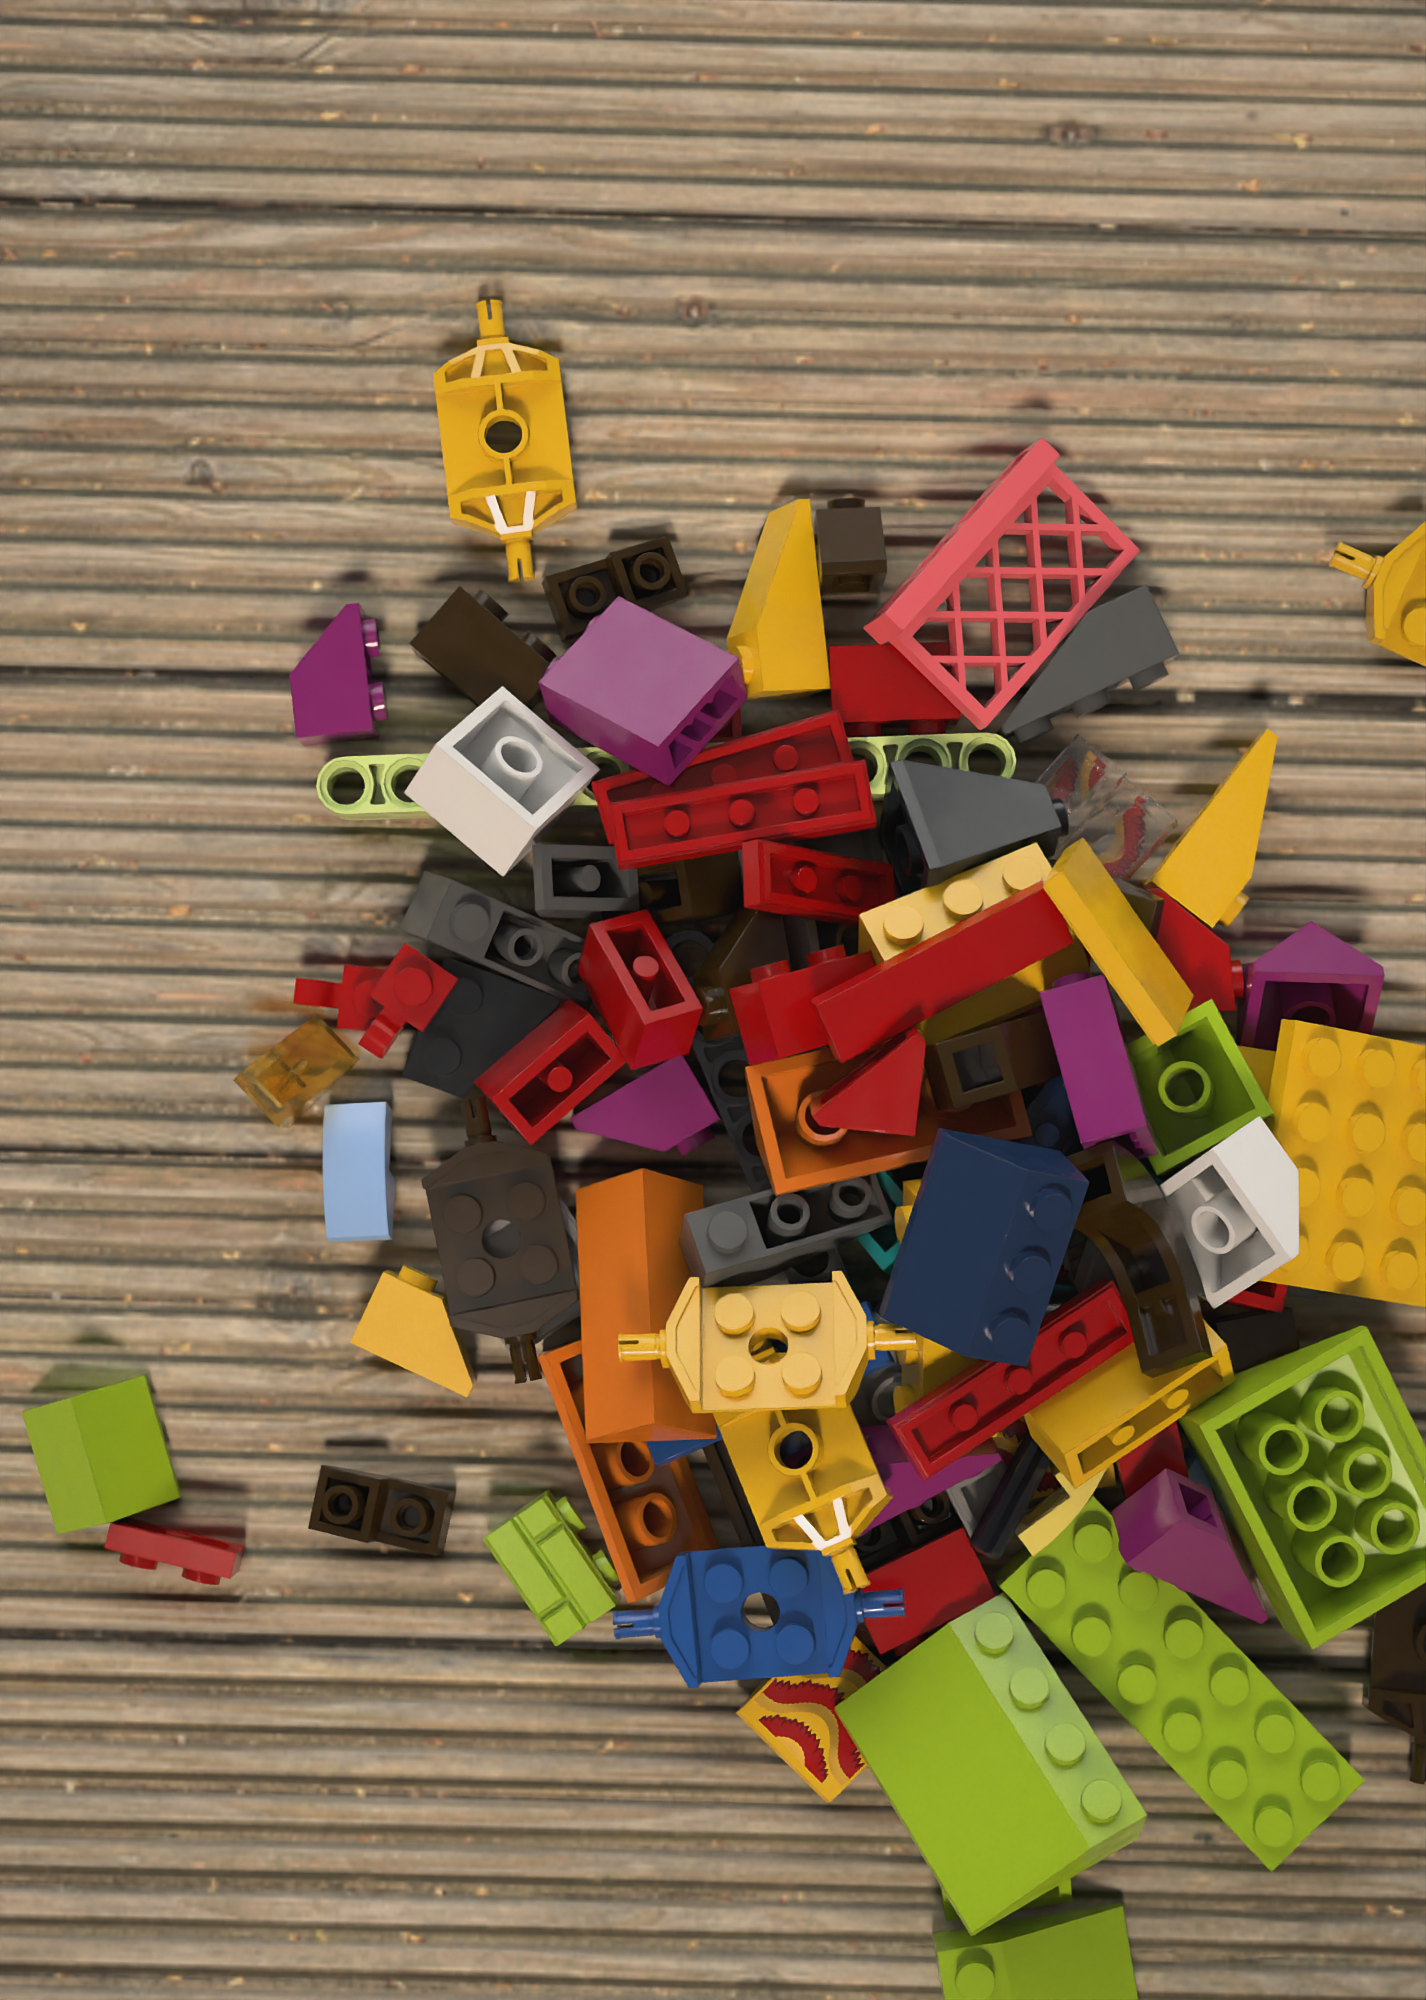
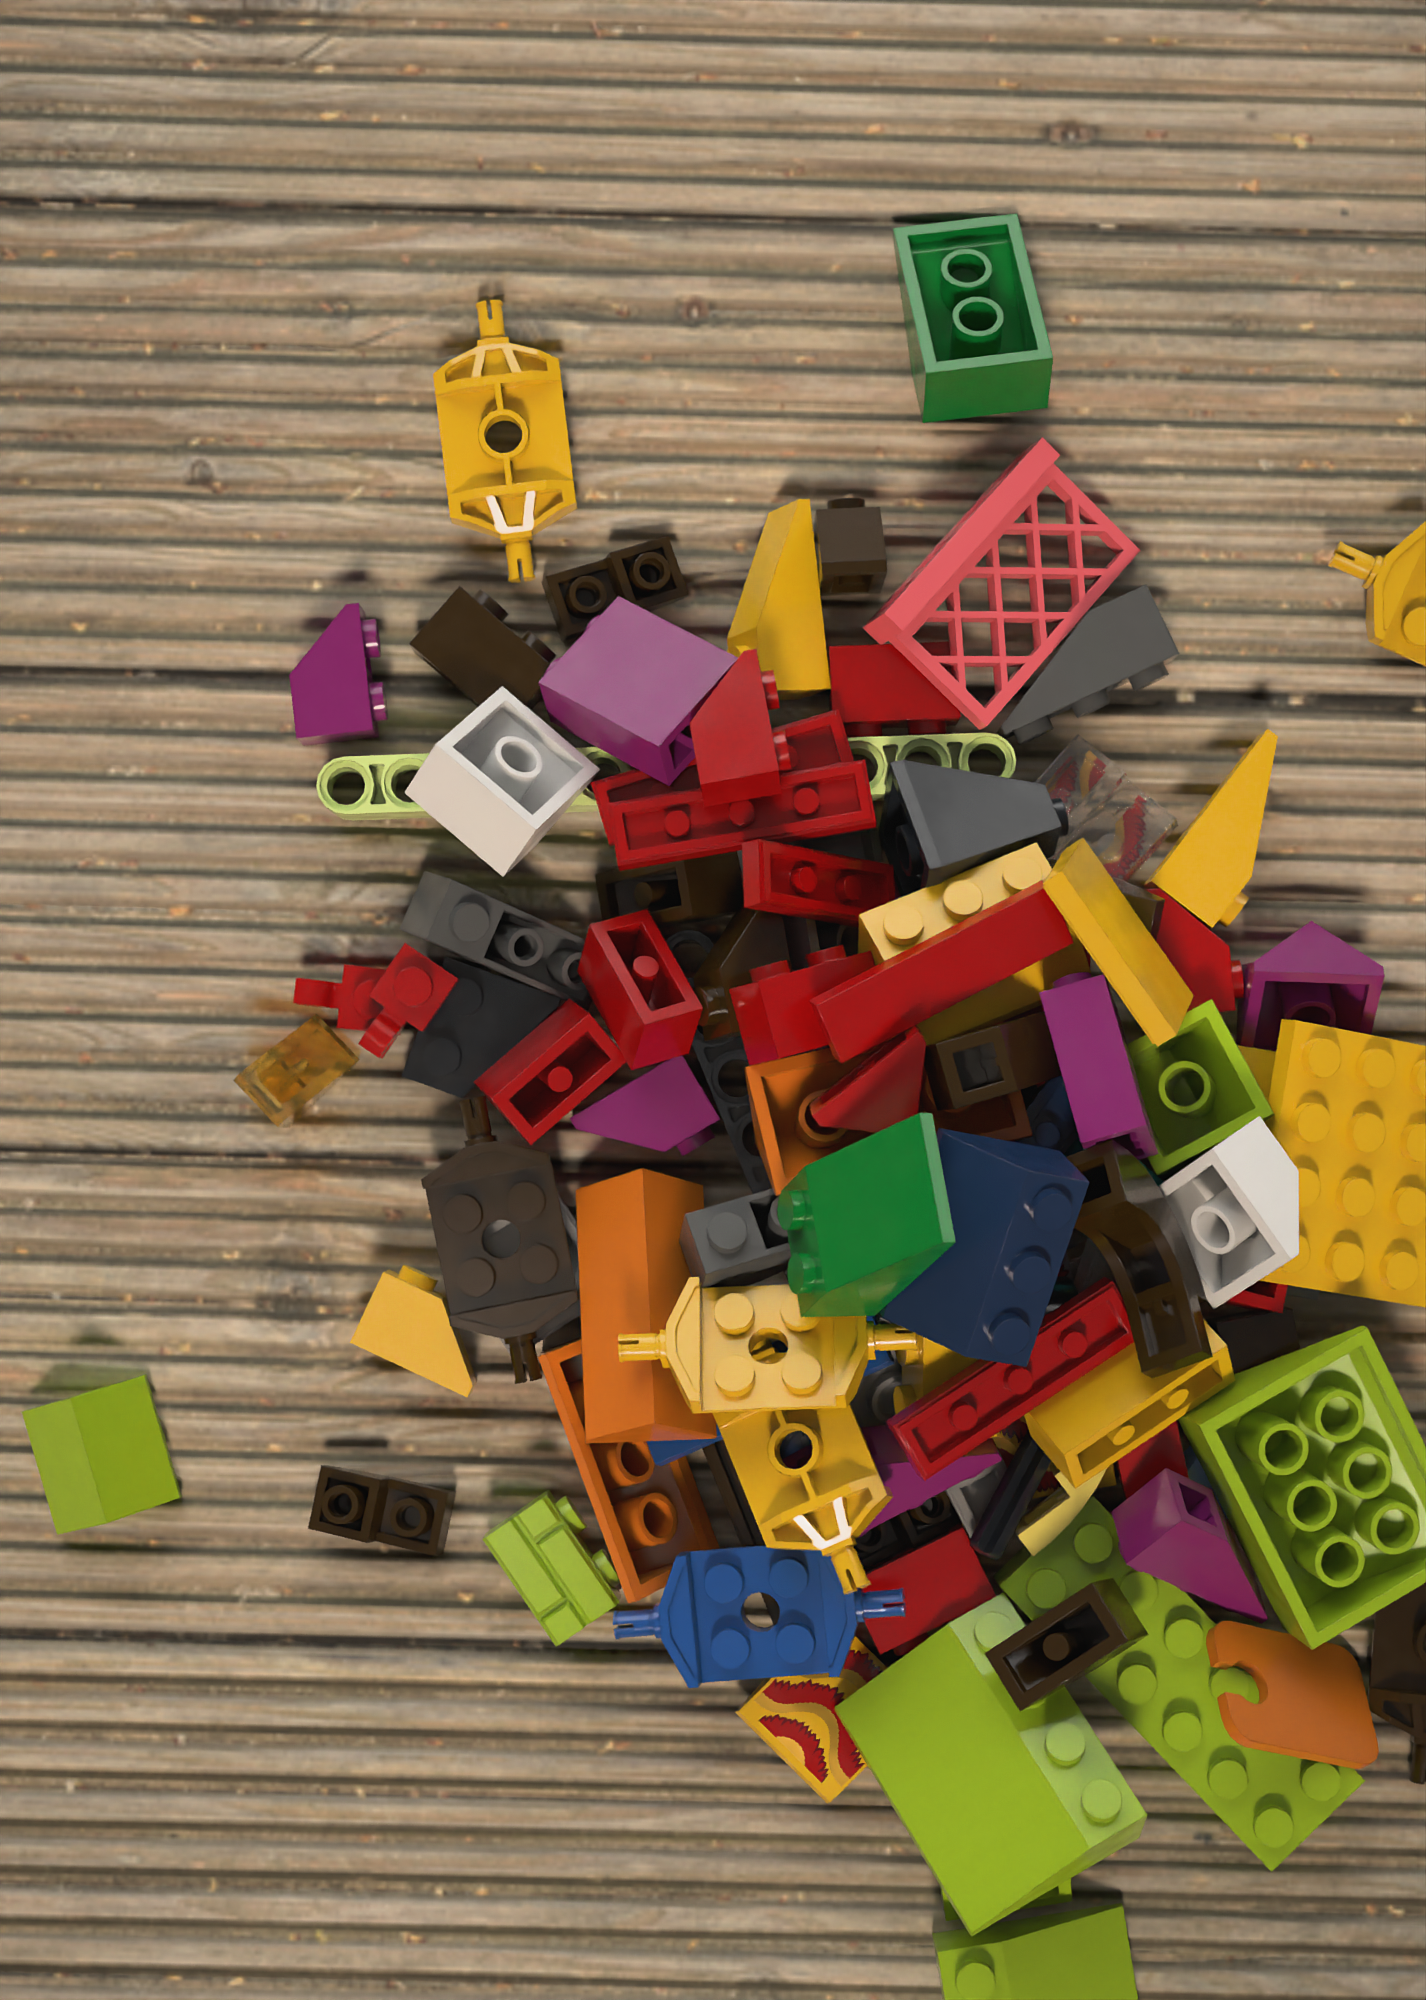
(147, 1544): red plate -> none
(357, 1173): light blue slope -> none
(582, 882): dark grey slope -> none
(734, 736): none -> red slope
(866, 1220): none -> green slope
(972, 318): none -> green slope
(1066, 1643): none -> dark brown slope
(1308, 1698): none -> orange piece

